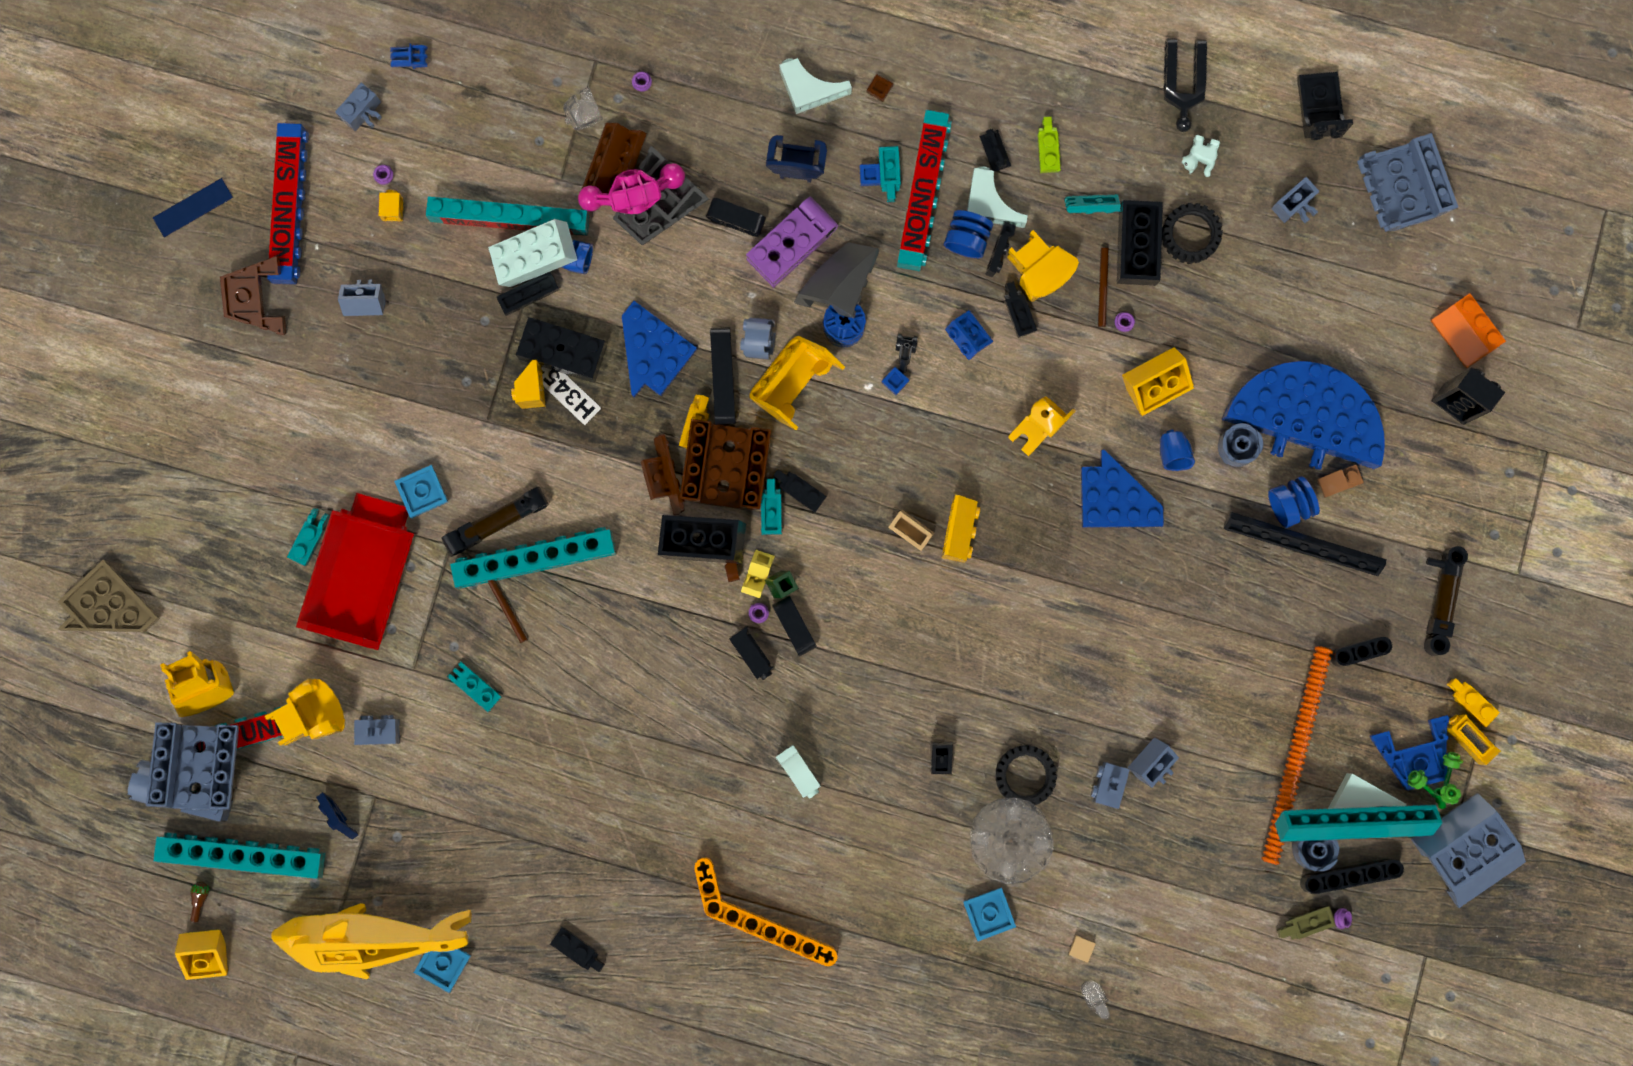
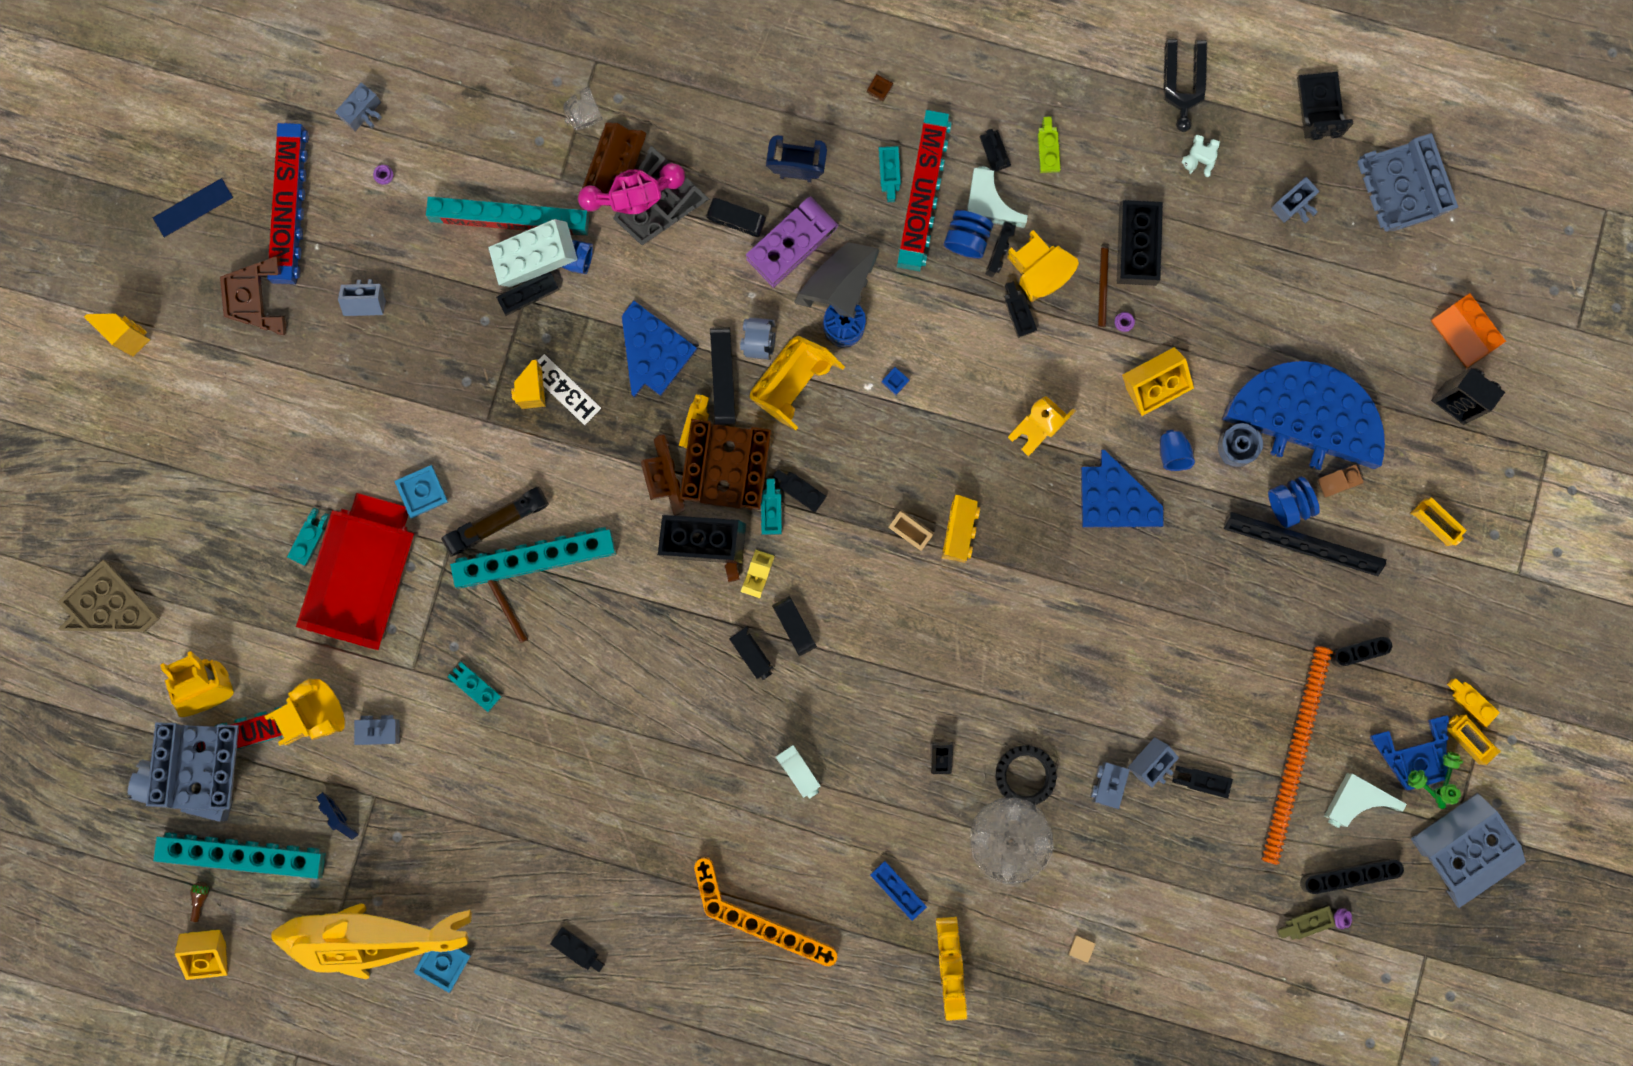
(119, 332): none -> yellow slope
(390, 206): yellow brick -> none
(406, 56): blue arm -> none
(578, 359): black brick -> none
(641, 76): medium lavender plate -> none
(758, 606): medium lavender plate -> none
(781, 584): dark green brick -> none
(807, 91): light aqua arch -> none
(870, 175): blue plate -> none
(898, 890): none -> blue plate
(905, 346): black piece -> none
(951, 968): none -> yellow piece
(968, 335): blue bracket -> none
(989, 914): dark azure plate -> none
(1092, 204): teal hinge -> none
(1095, 998): clear arm -> none
(1200, 211): black tyre -> none
(1205, 782): none -> black hinge
(1324, 859): sand blue brick -> none
(1358, 823): teal brick -> none
(1439, 522): none -> yellow window
(1441, 623): piece -> none

